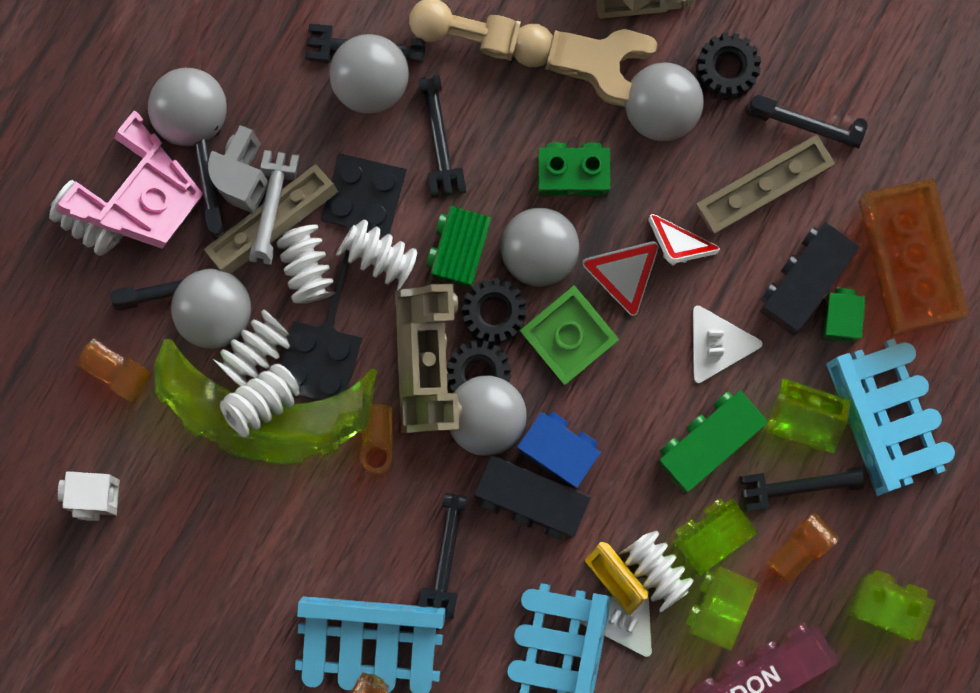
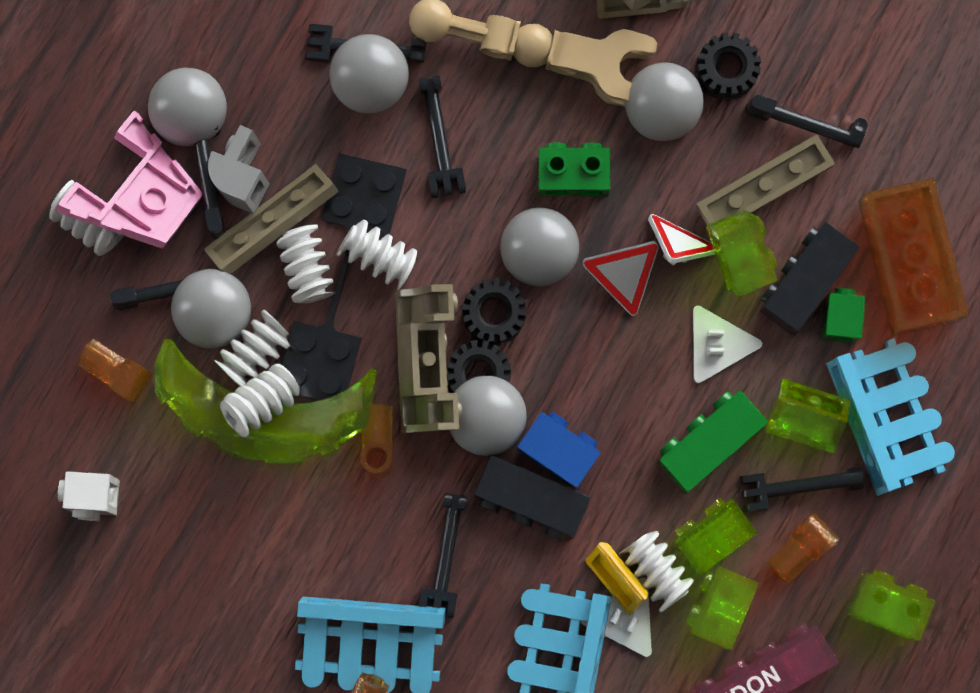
(277, 172): light grey hinge -> none
(459, 248): green brick -> none
(569, 335): bright green plate -> none
(742, 252): none -> clear neon green brick

